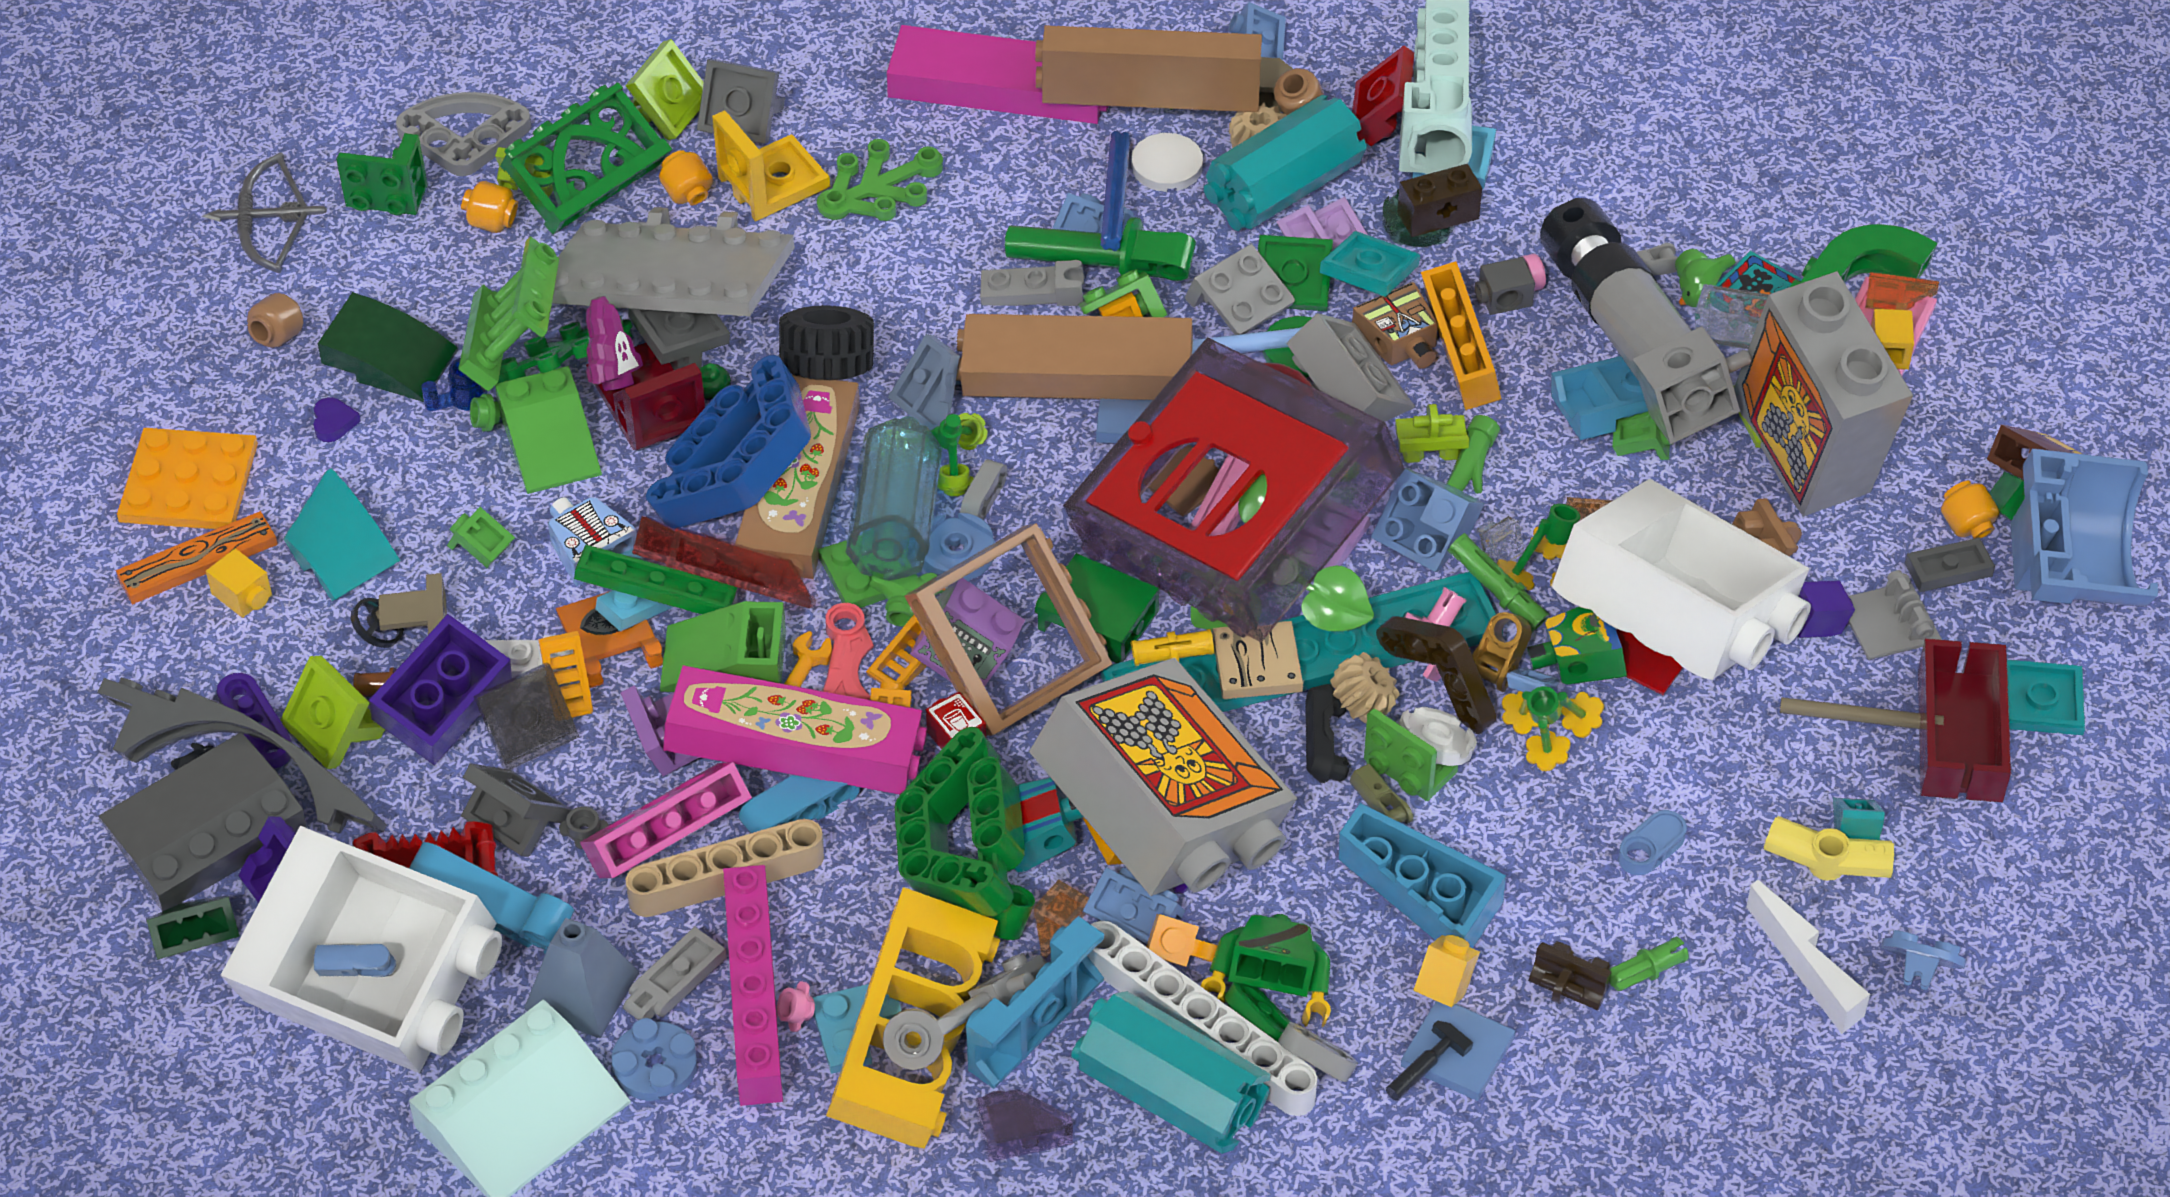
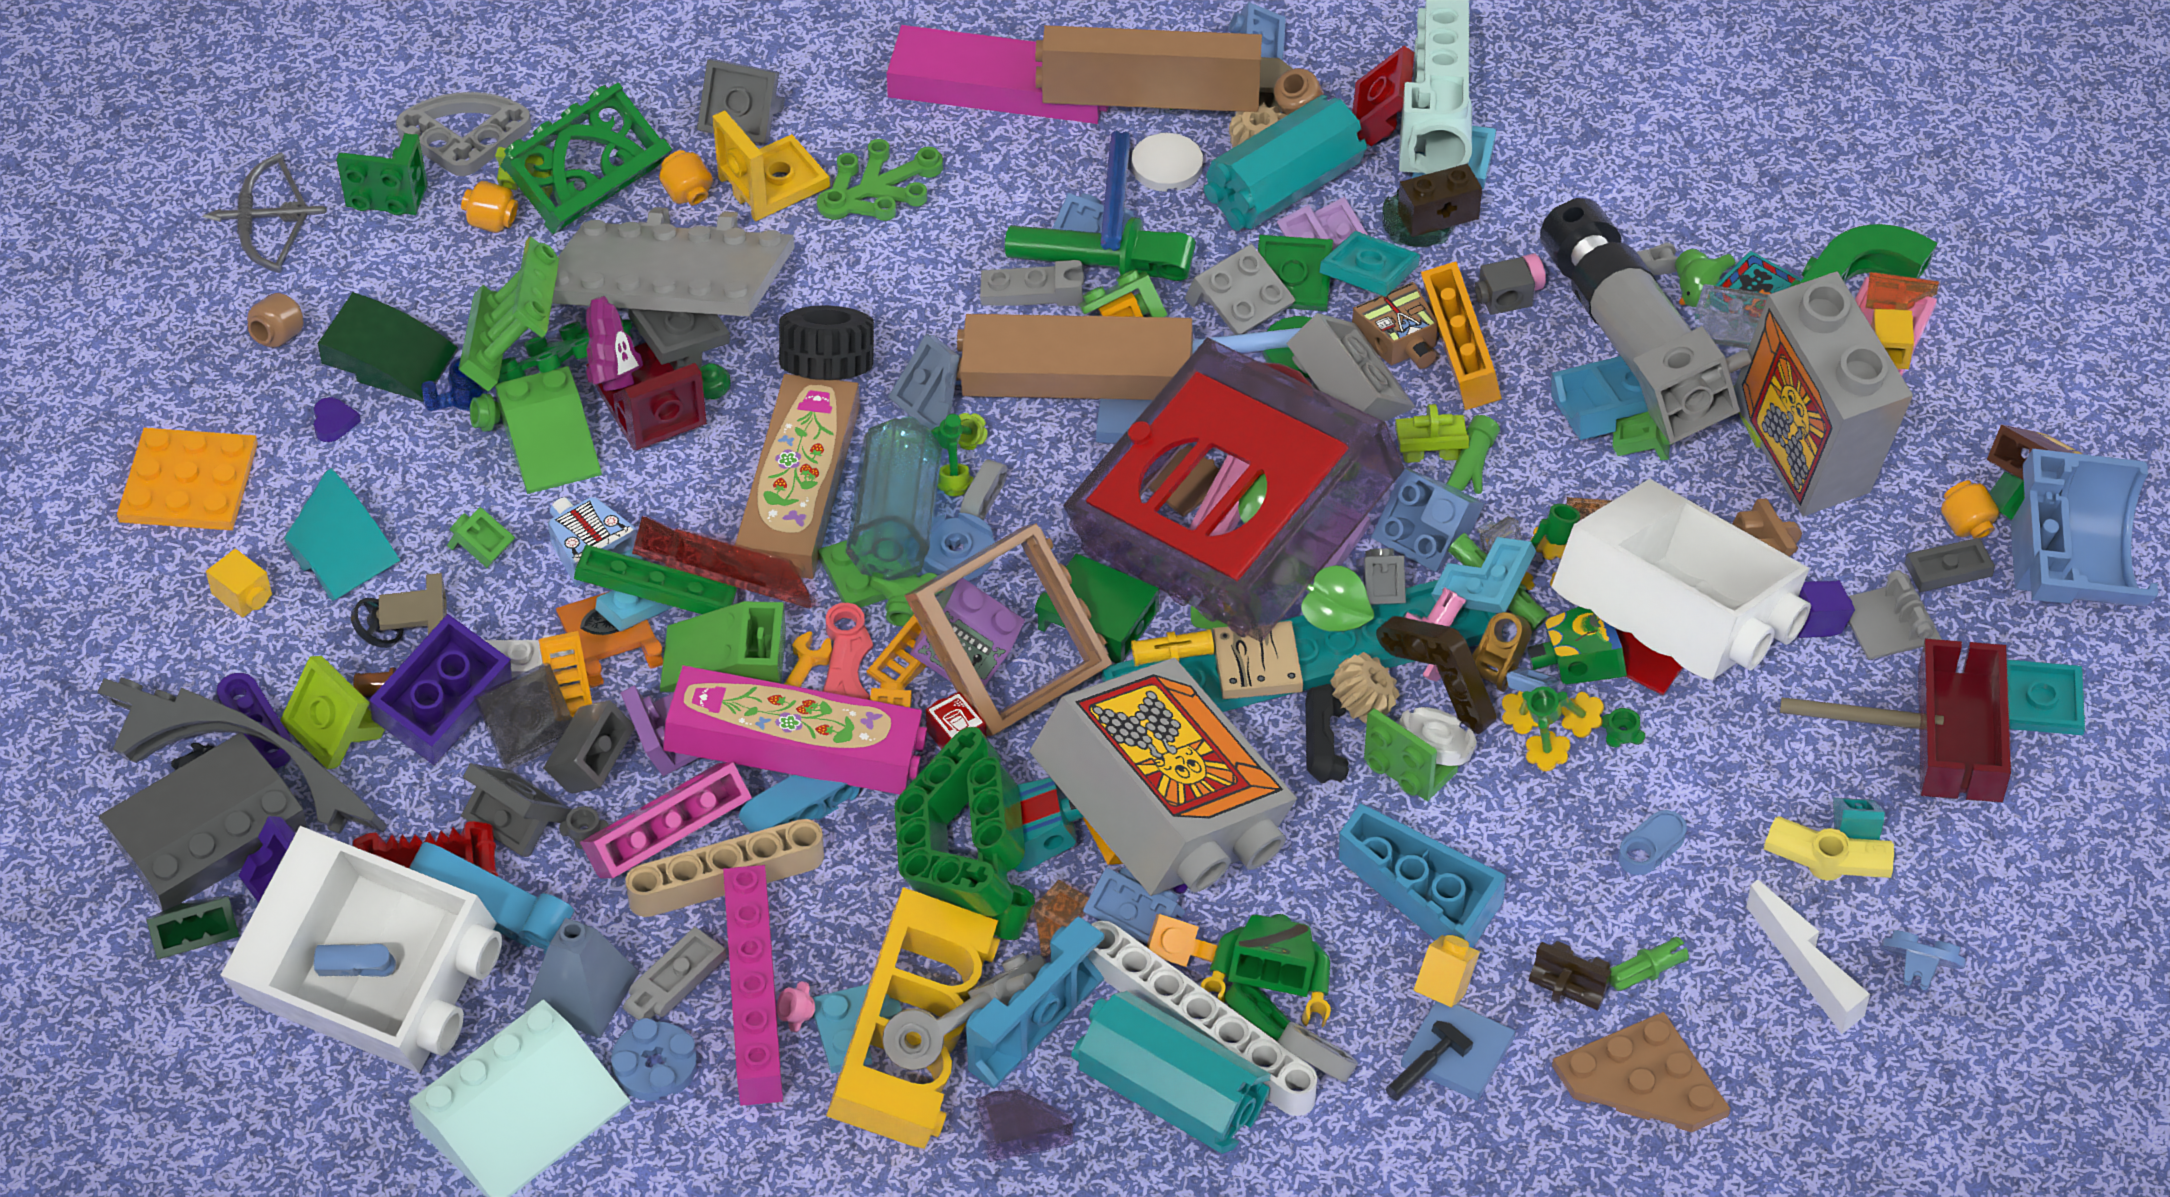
(194, 557): orange tile -> none
(589, 747): none -> dark grey brick
(667, 90): lime bracket -> none
(732, 450): blue piece -> none
(1379, 794): olive bar -> none
(1383, 576): none -> bracket
(1495, 582): none -> medium azure plate
(1622, 718): none -> green plate
(1645, 1075): none -> medium nougat plate

